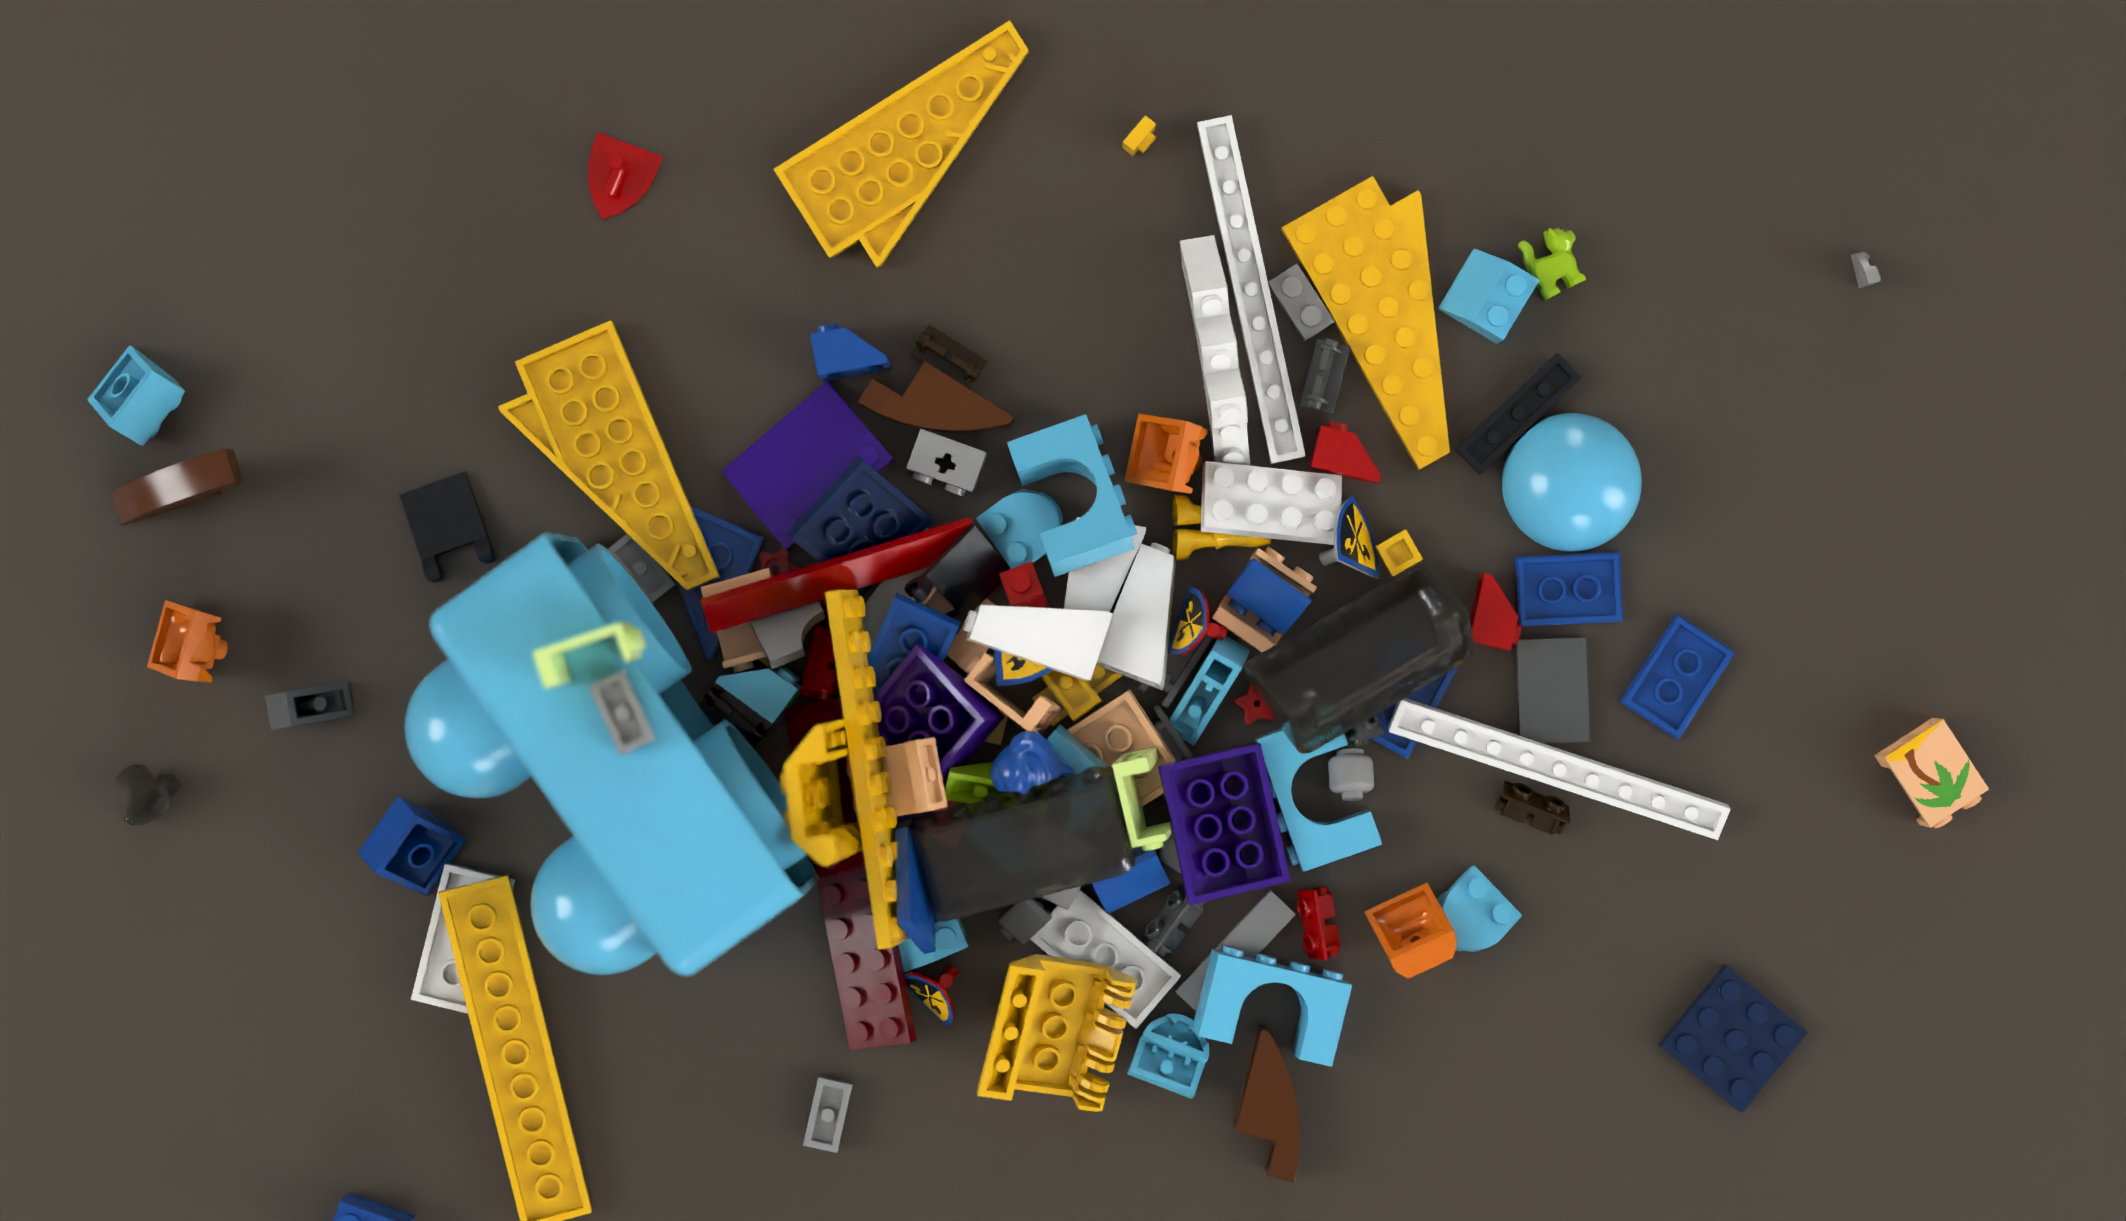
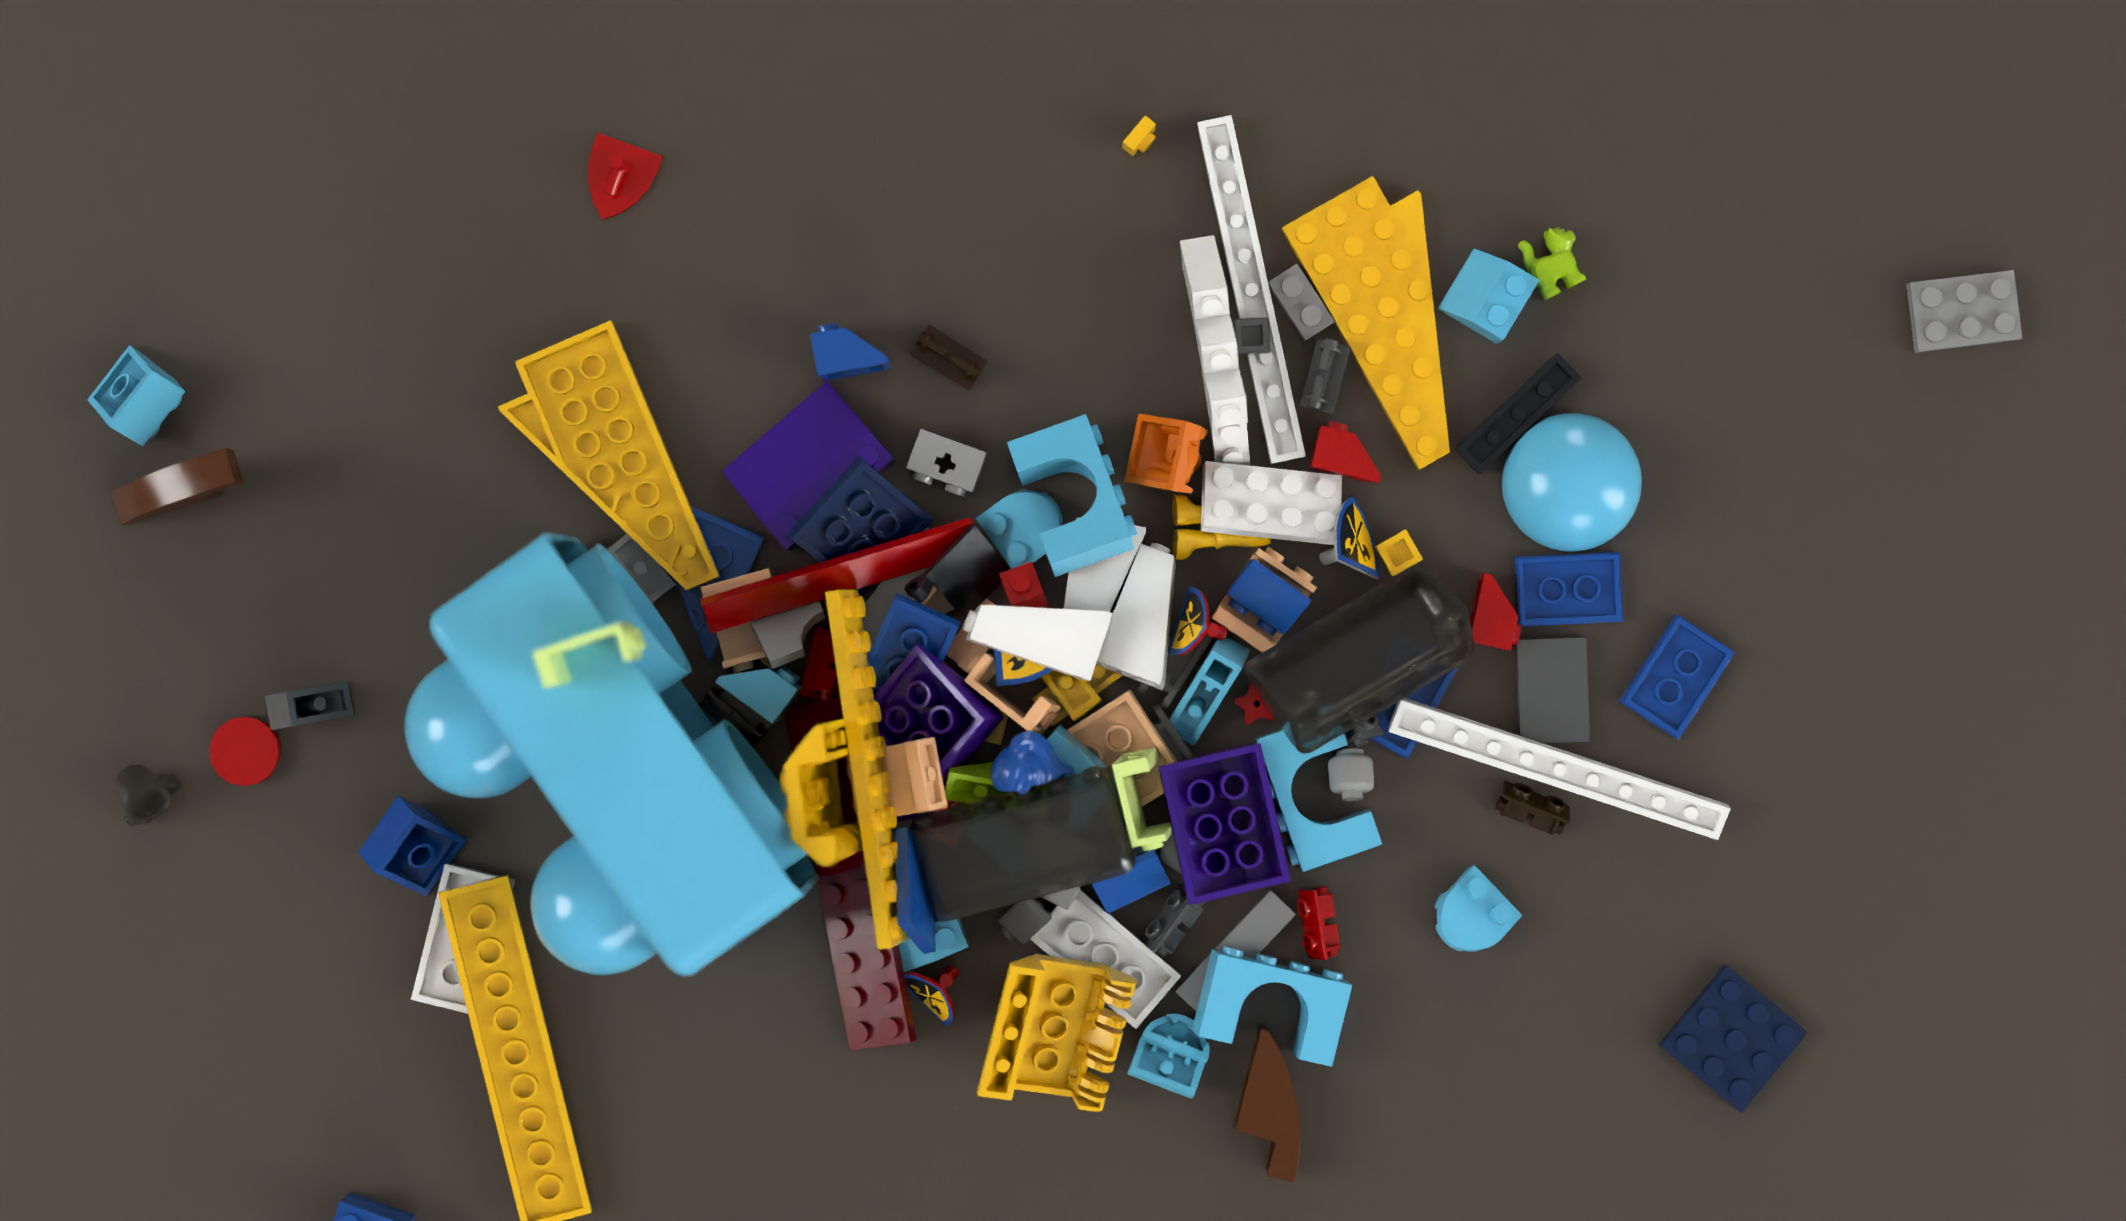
(186, 643): orange brick -> none
(245, 751): none -> red tile
(444, 519): black flag -> none
(622, 712): light grey plate -> none
(779, 558): red plate -> none
(828, 1114): light grey plate -> none
(887, 161): yellow wing -> none
(935, 404): reddish brown slope -> none
(1252, 335): none -> dark grey tile
(1413, 931): orange brick -> none
(1865, 274): light grey tile -> none
(1934, 772): light nougat panel -> none
(1964, 311): none -> light grey plate

